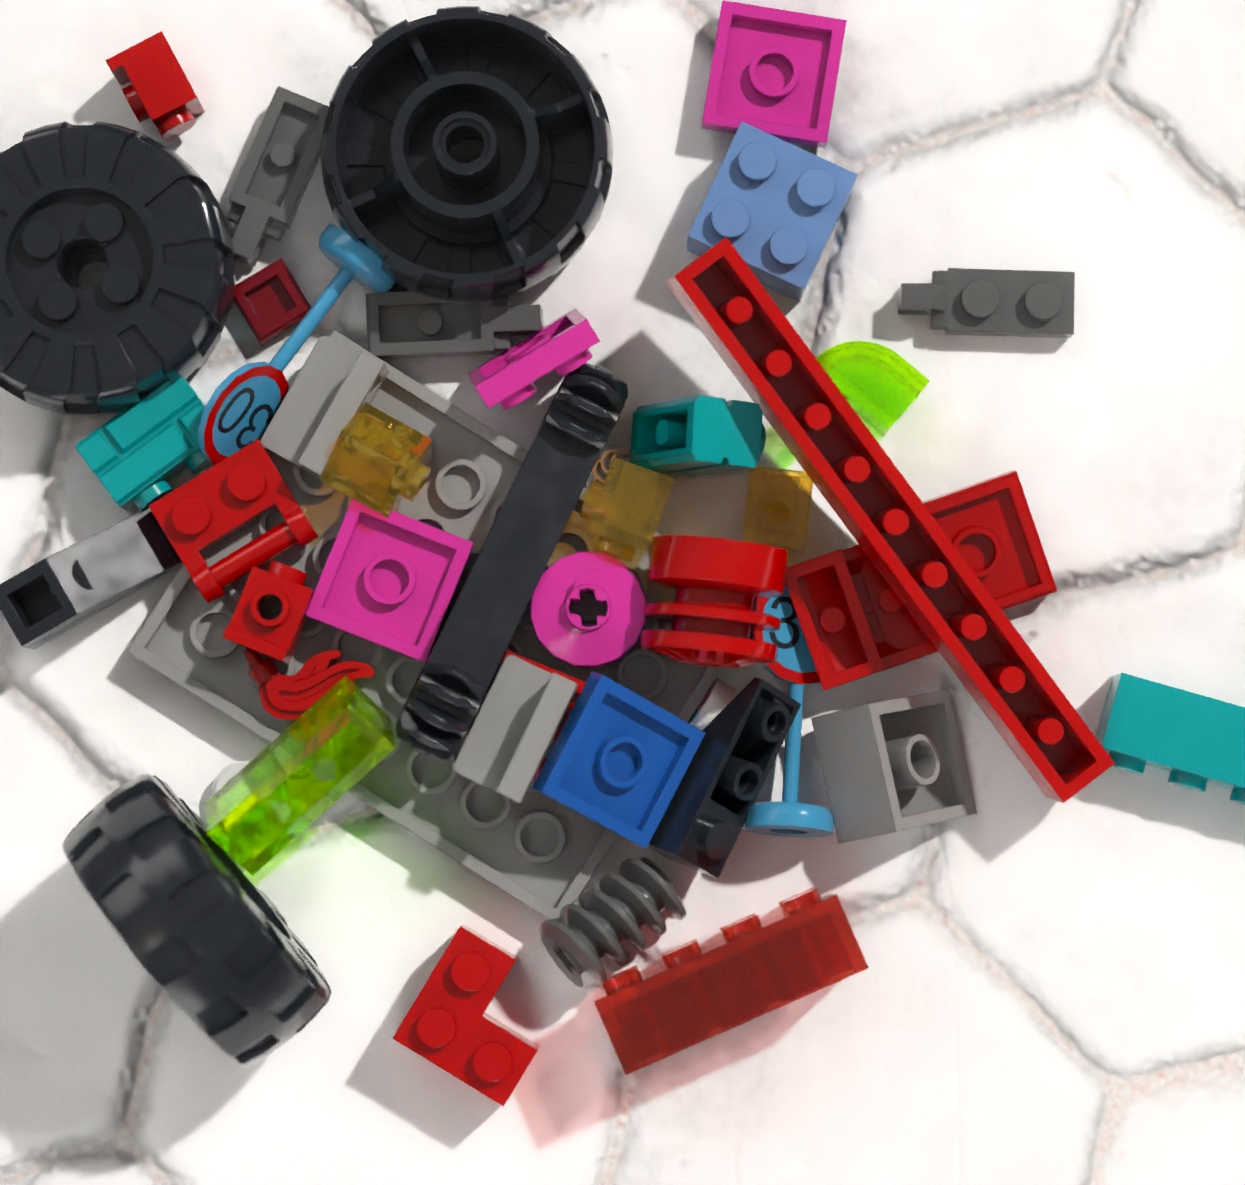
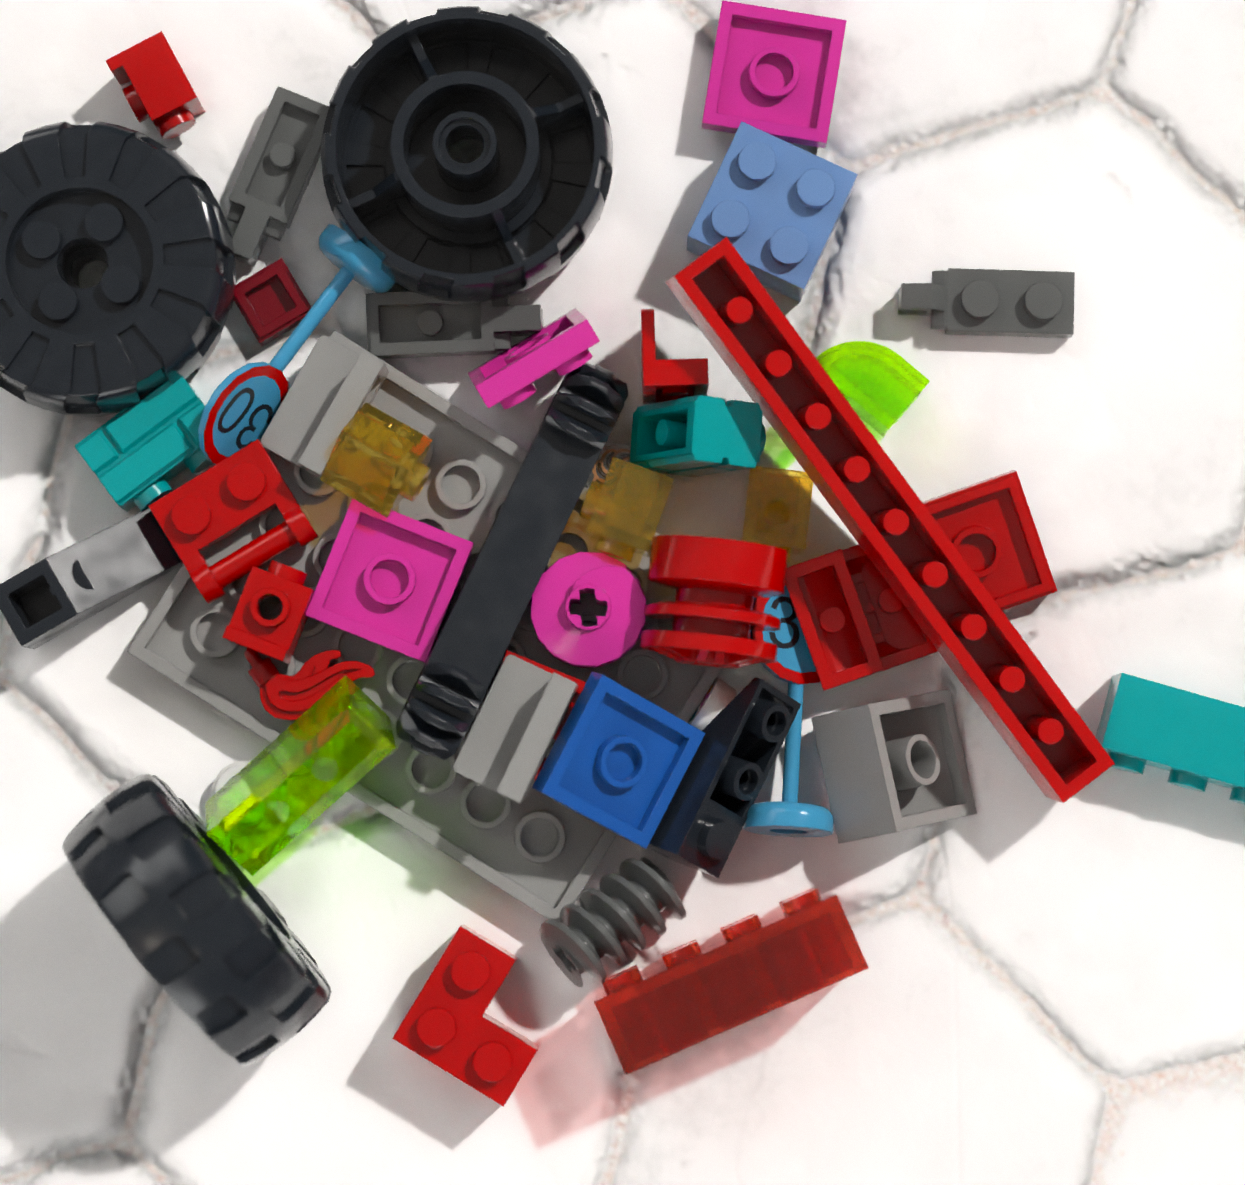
(668, 378): none -> red panel

